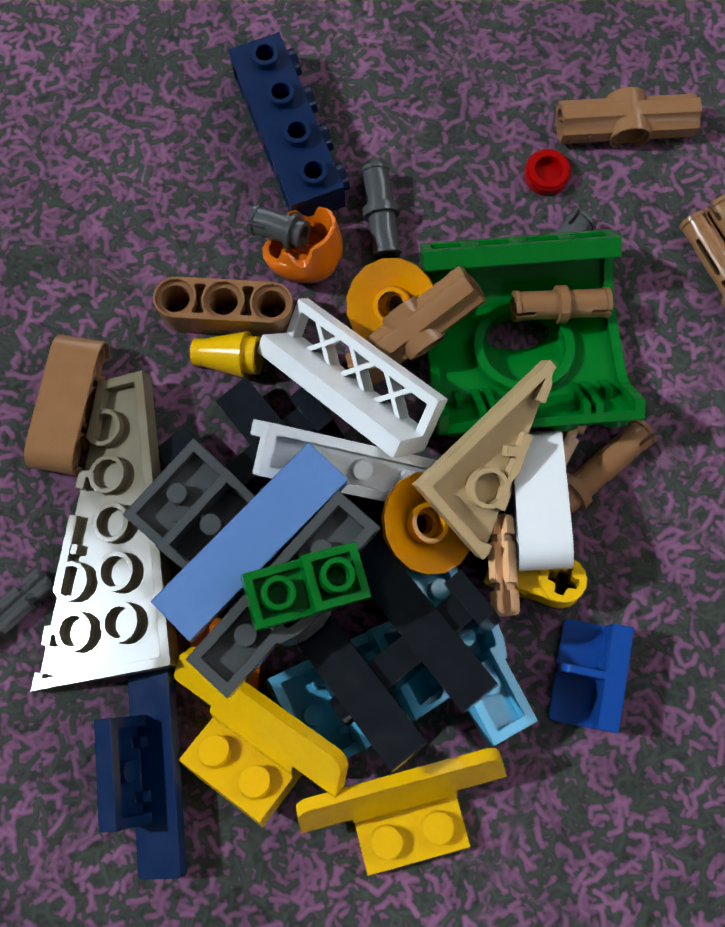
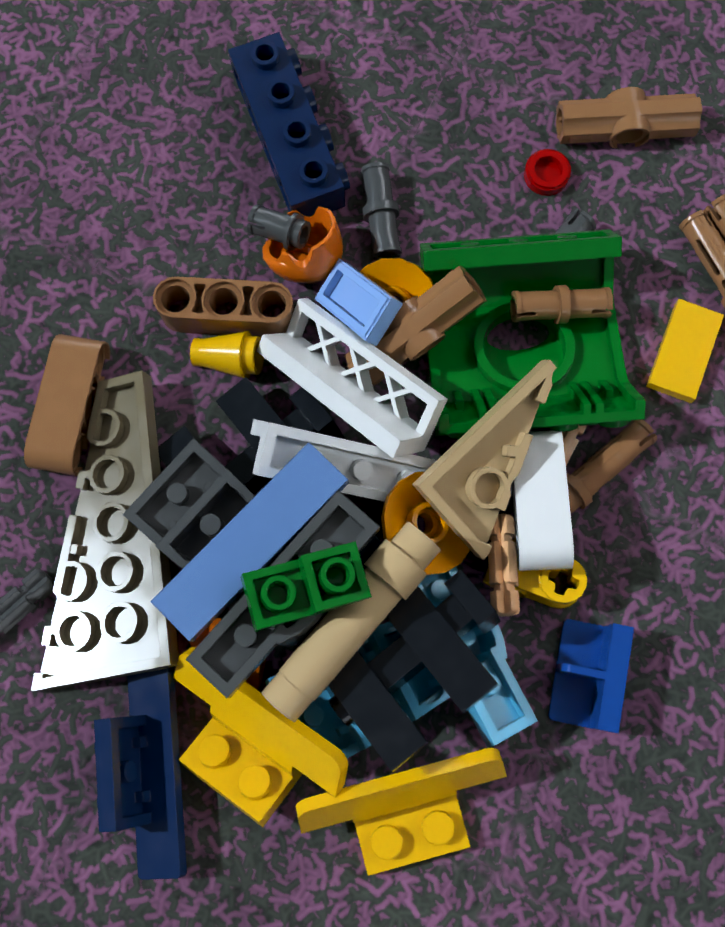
(358, 302): none -> light blue tile
(391, 574): none -> tan piece
(685, 351): none -> yellow tile

